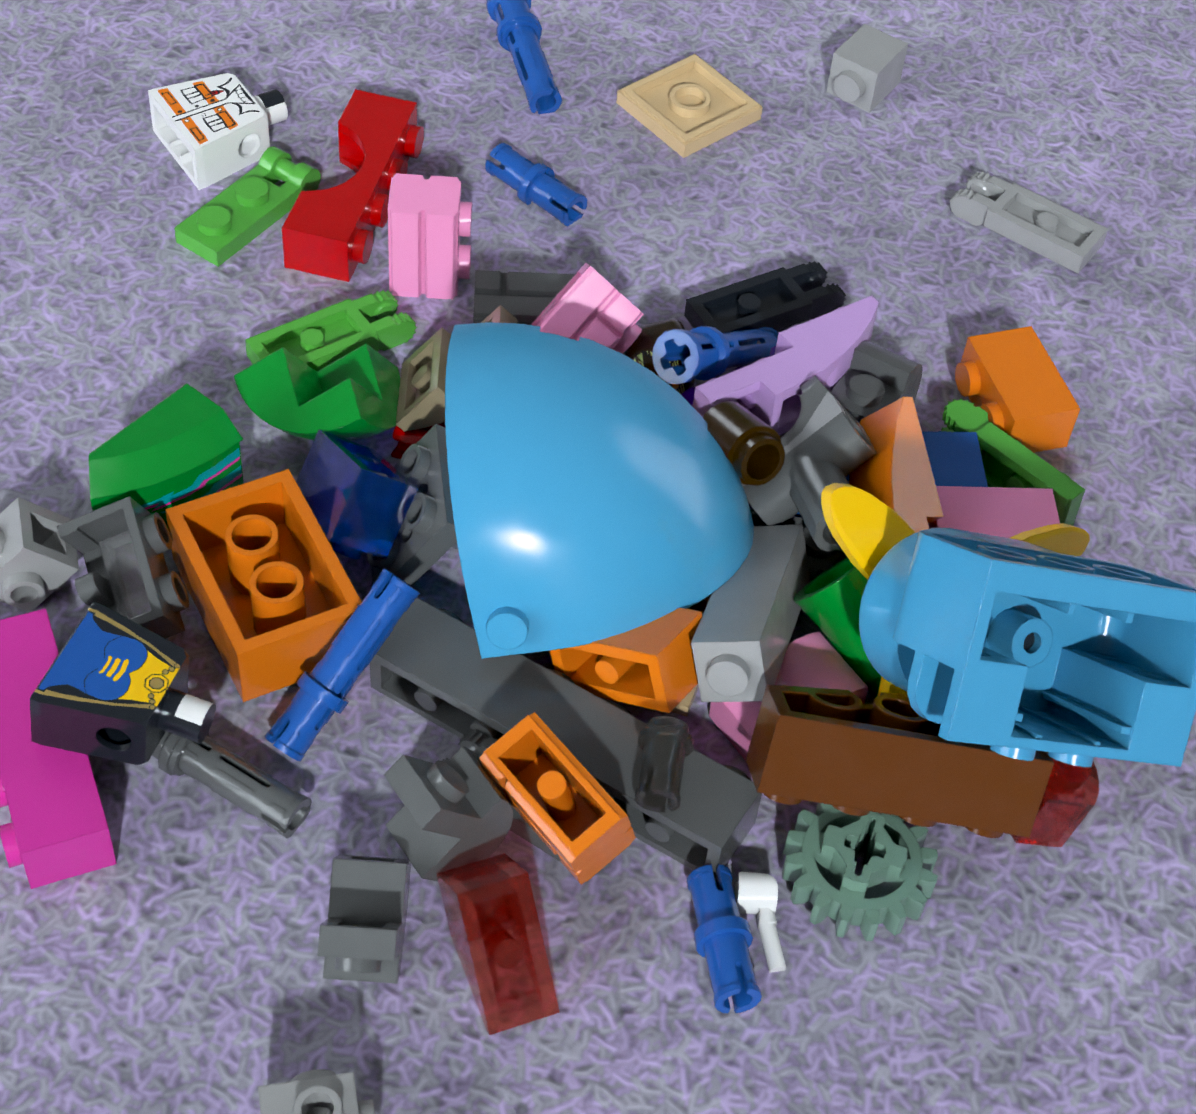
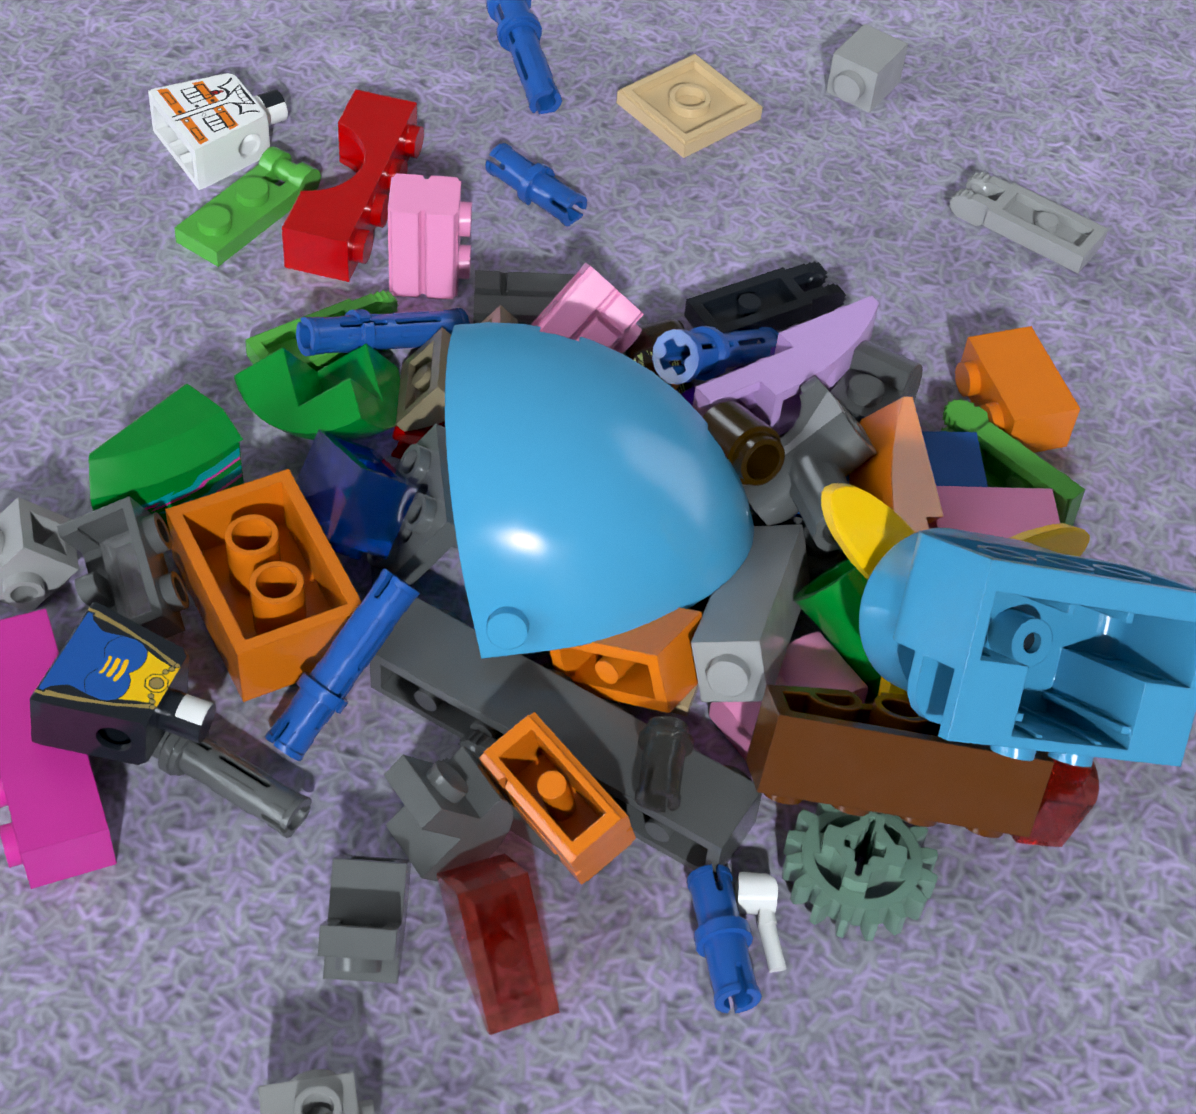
(379, 331): none -> blue pin

